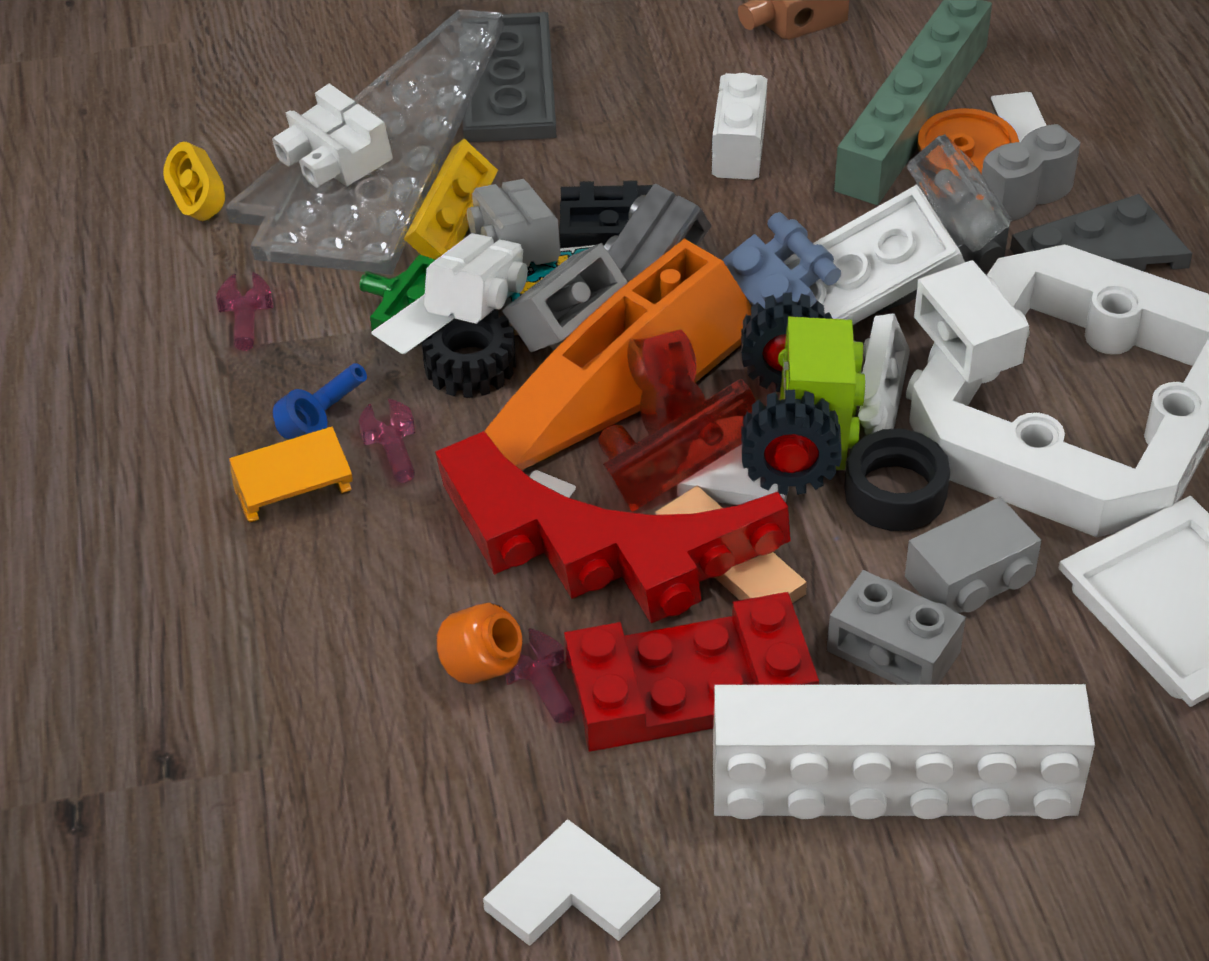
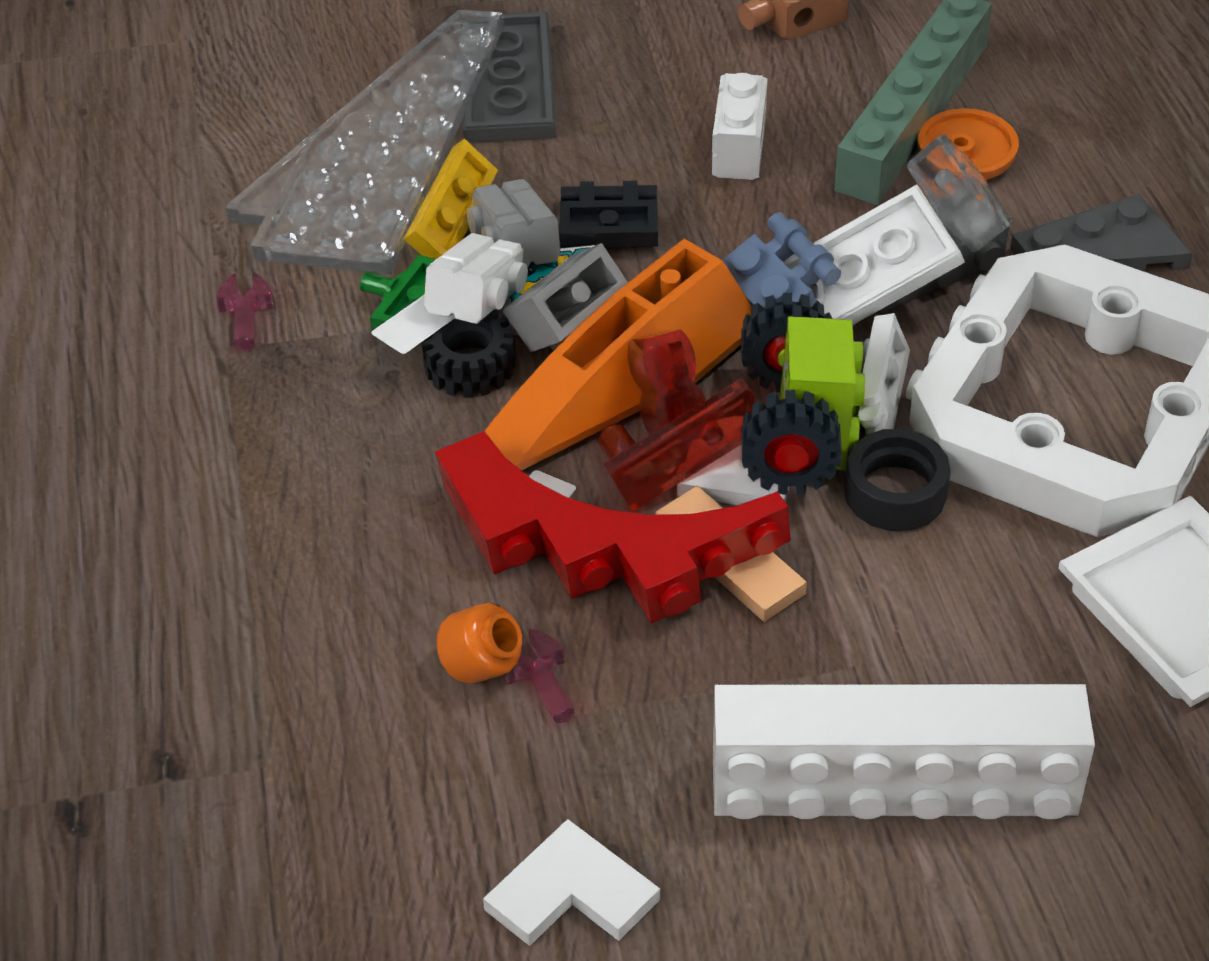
(194, 181): yellow plate -> none
(289, 470): light orange hinge -> none
(305, 413): blue plate -> none
(334, 140): white hips -> none
(391, 437): clear pink bar -> none
(655, 227): flat silver brick -> none
(667, 677): red piece -> none
(895, 632): light grey brick -> none
(971, 321): white brick -> none
(973, 557): light grey brick -> none
(1019, 111): white sticker -> none
(1032, 170): light grey brick -> none

